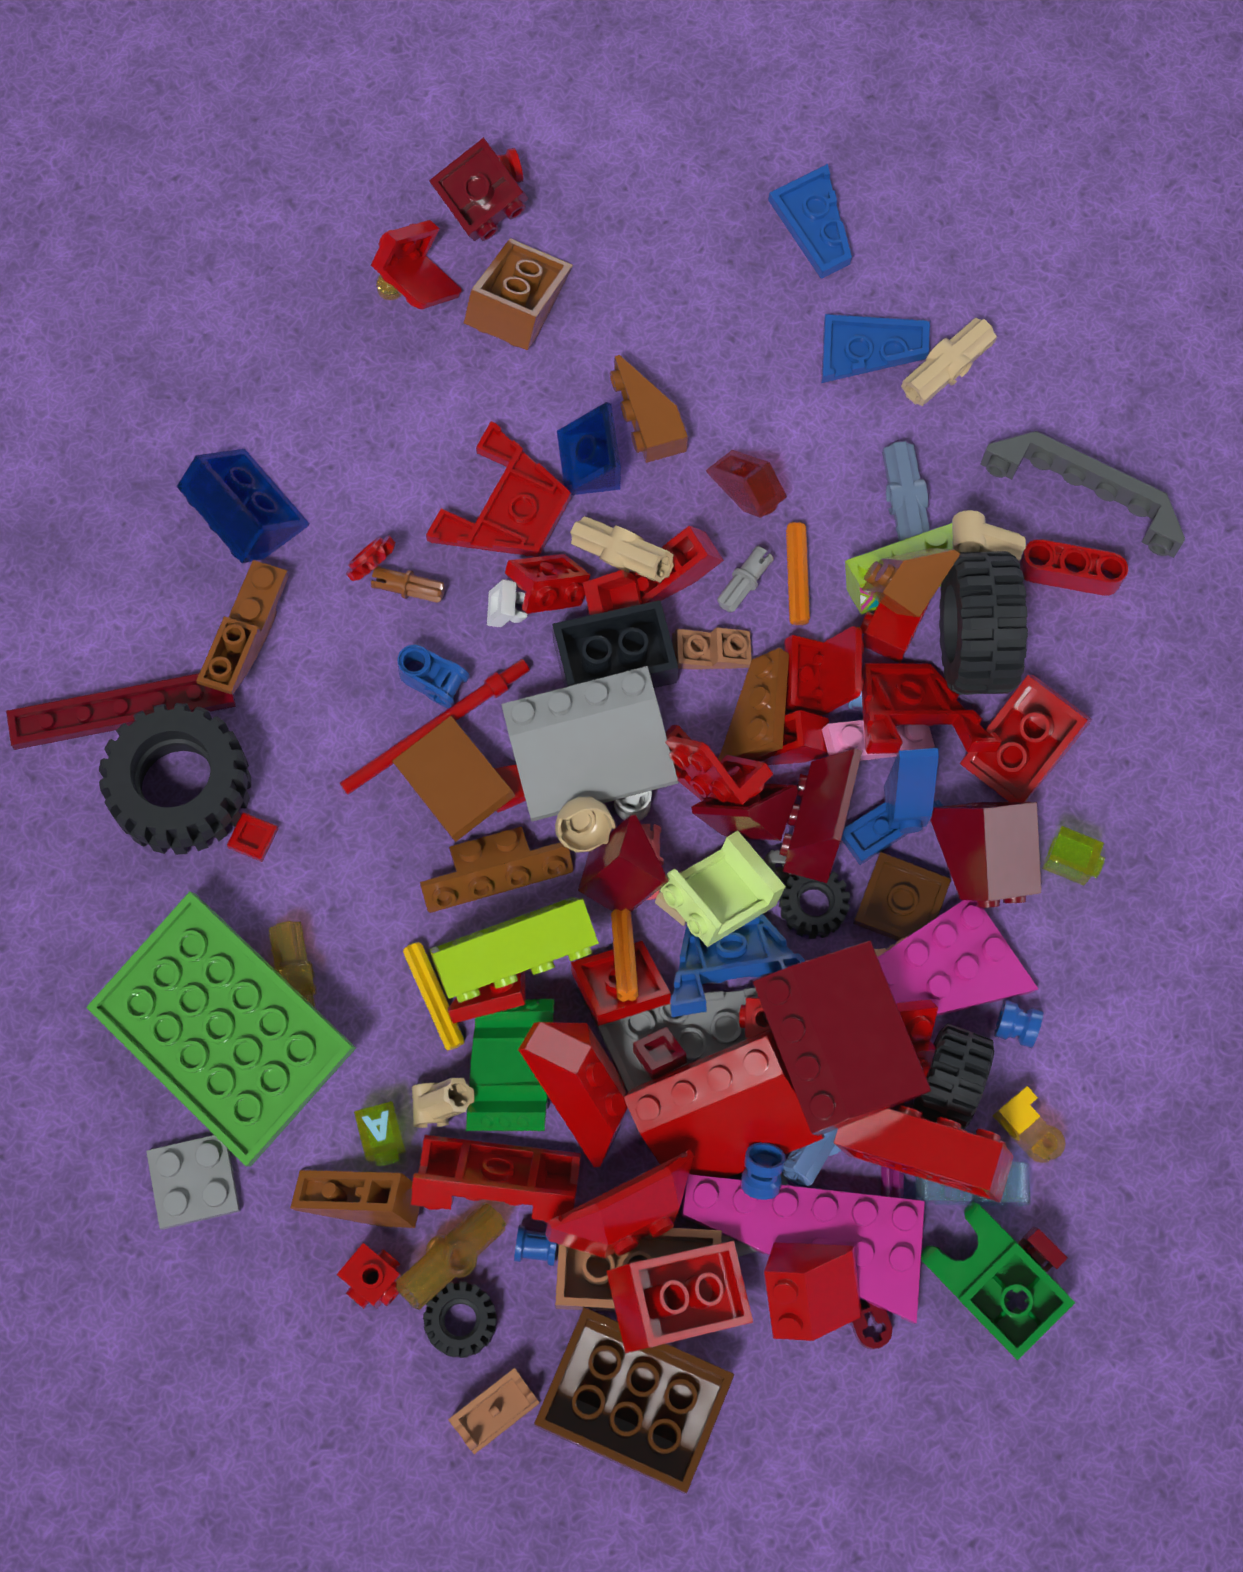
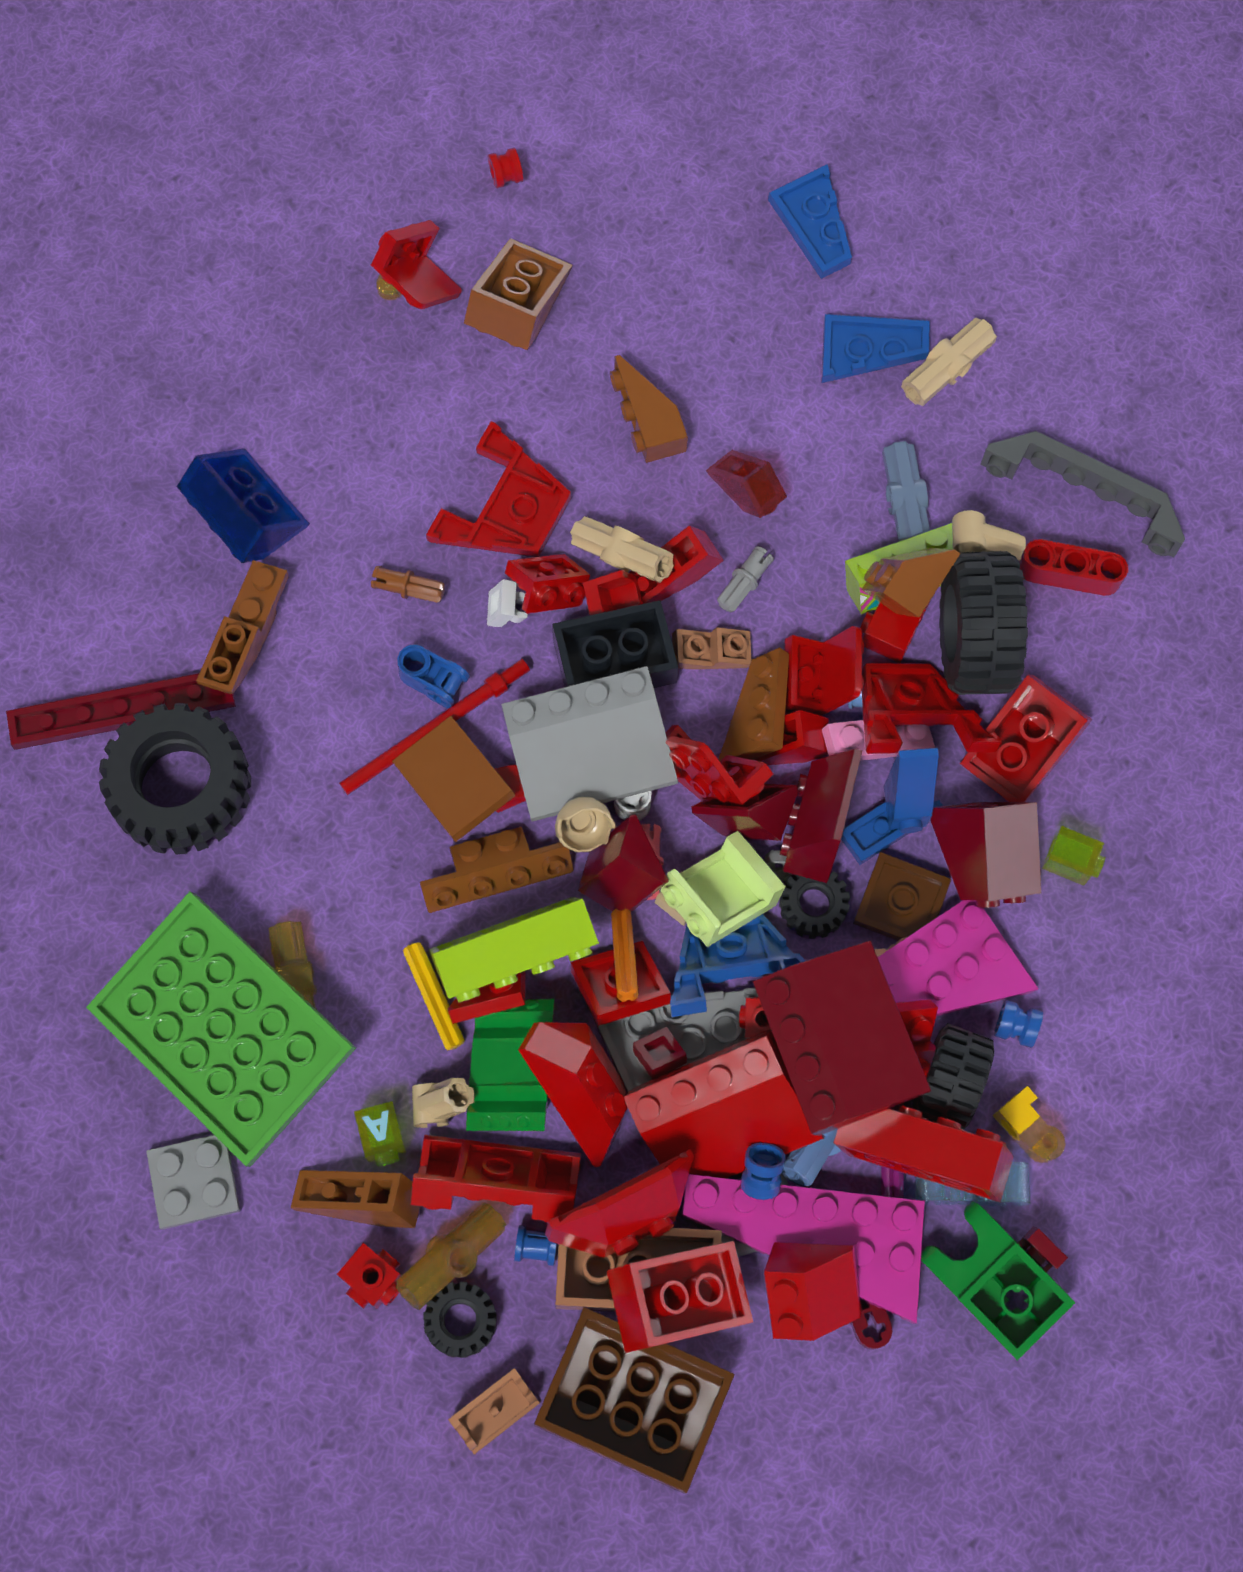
(252, 837): red tile -> none
(370, 557): red gear -> none
(479, 191): dark red plate -> none
(590, 452): clear blue slope -> none
(797, 573): orange axle -> none

